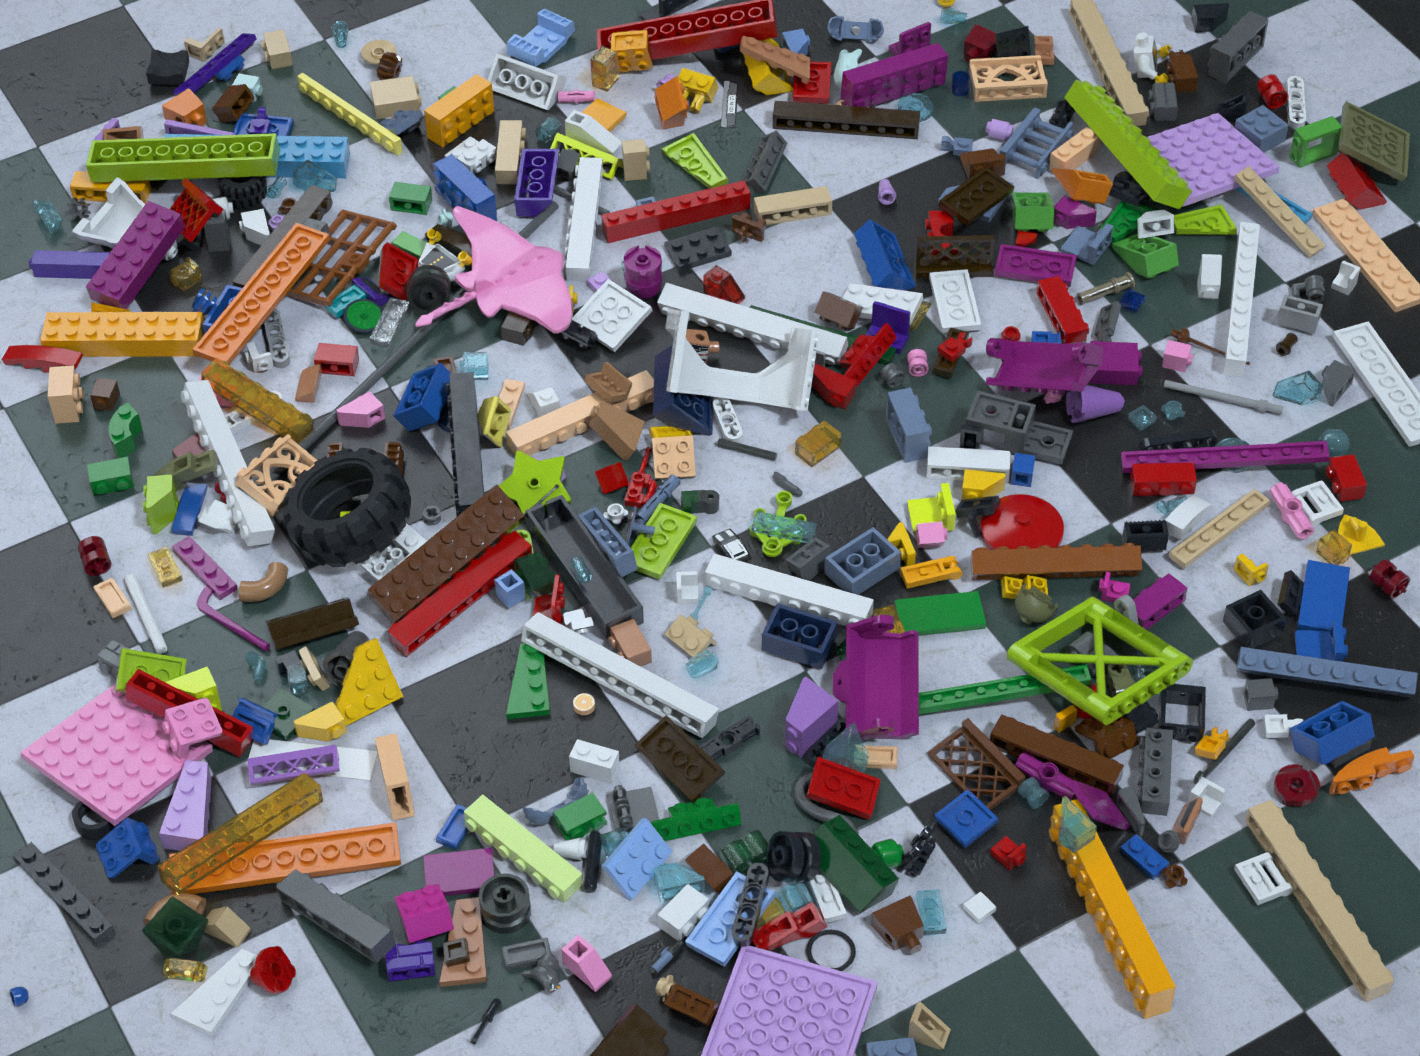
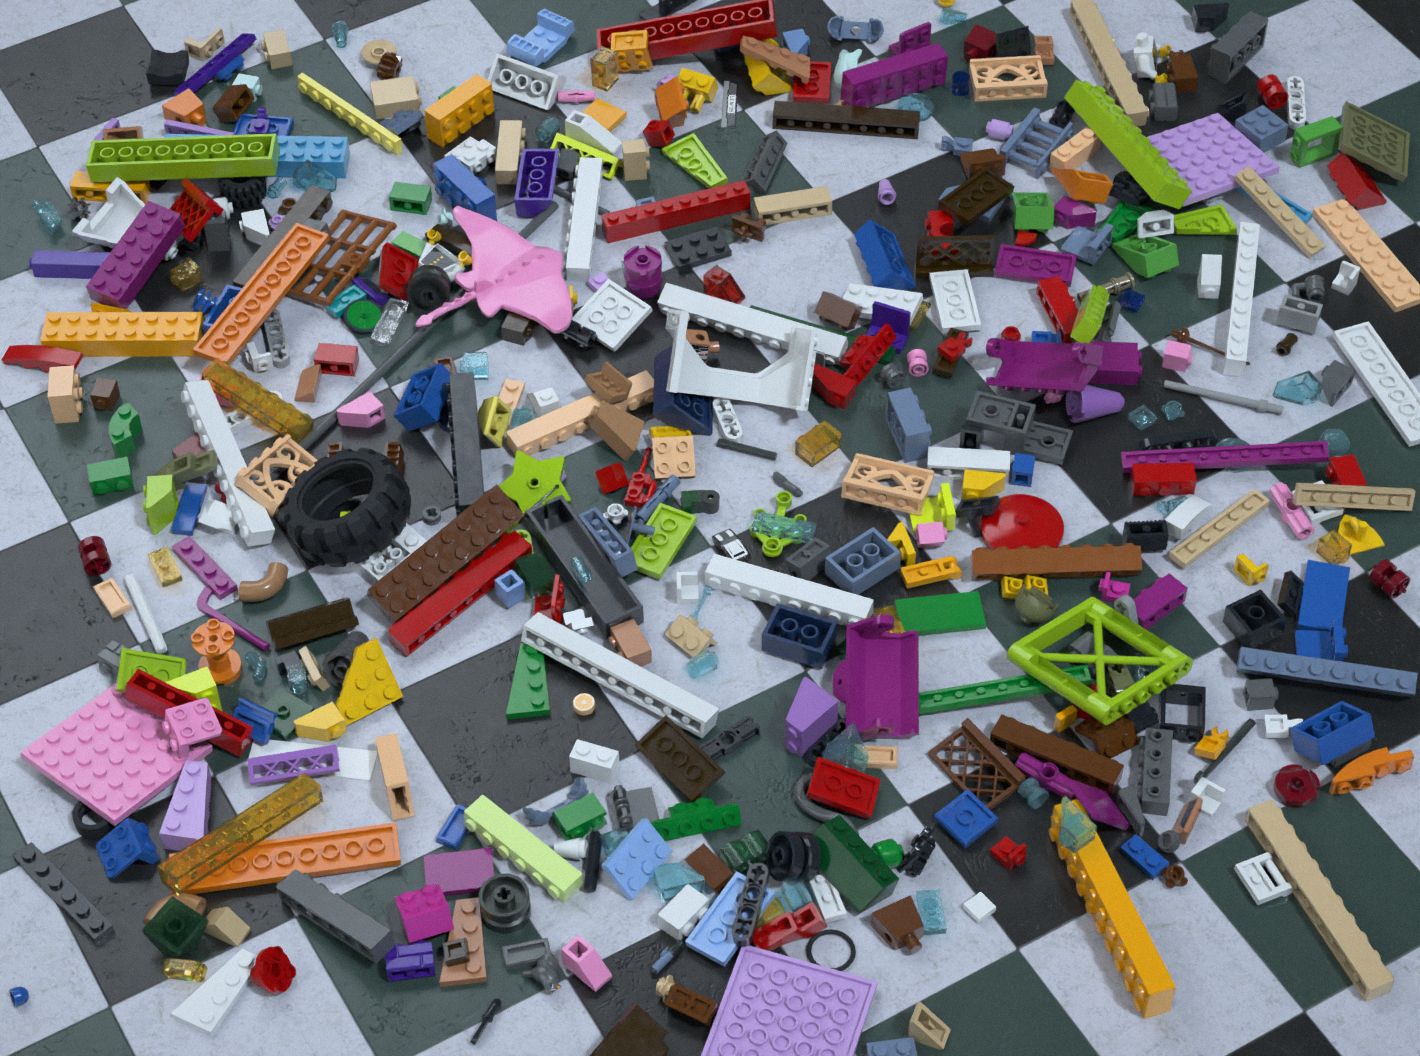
(214, 643): none -> orange piece
(522, 415): none -> clear light blue gear
(658, 133): none -> red brick
(900, 498): none -> light nougat fence
(1090, 314): none -> lime brick
(1354, 496): none -> tan plate

